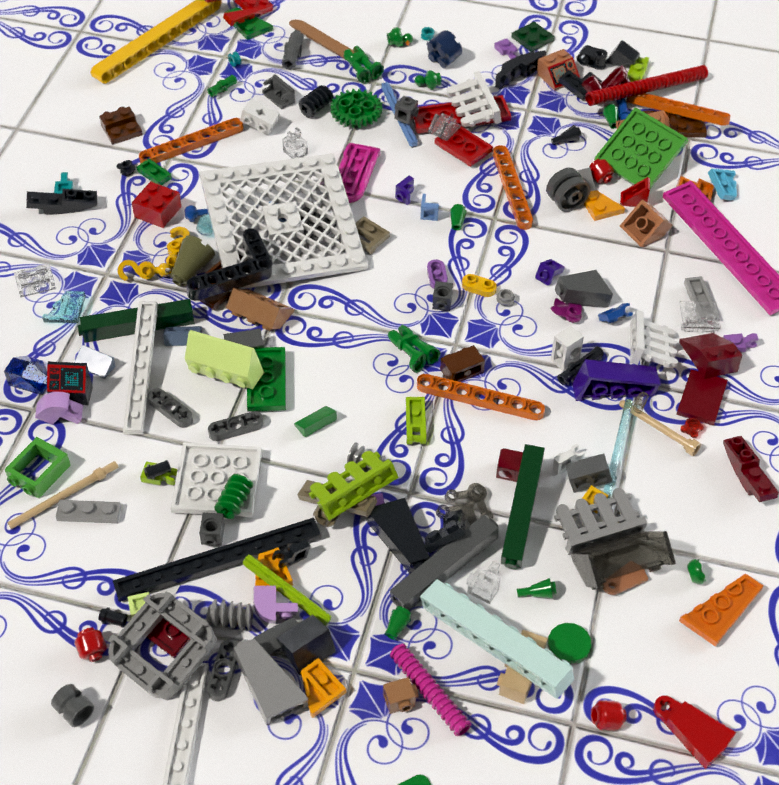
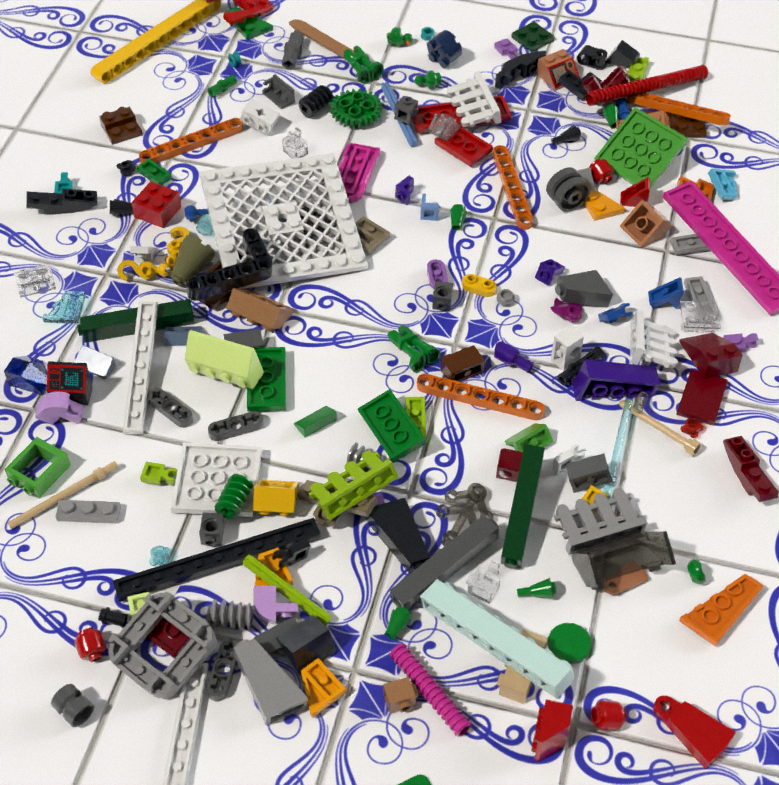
(120, 207): none -> black cone
(142, 253): none -> white slope
(158, 469): black pin -> none
(159, 551): none -> clear light blue plate
(275, 497): none -> yellow slope
(392, 426): none -> green plate
(452, 529): black plate -> none
(511, 356): none -> dark purple arm
(534, 435): none -> bright green panel
(551, 728): none -> red slope
(668, 292): none -> blue slope
(687, 244): none -> light grey plate

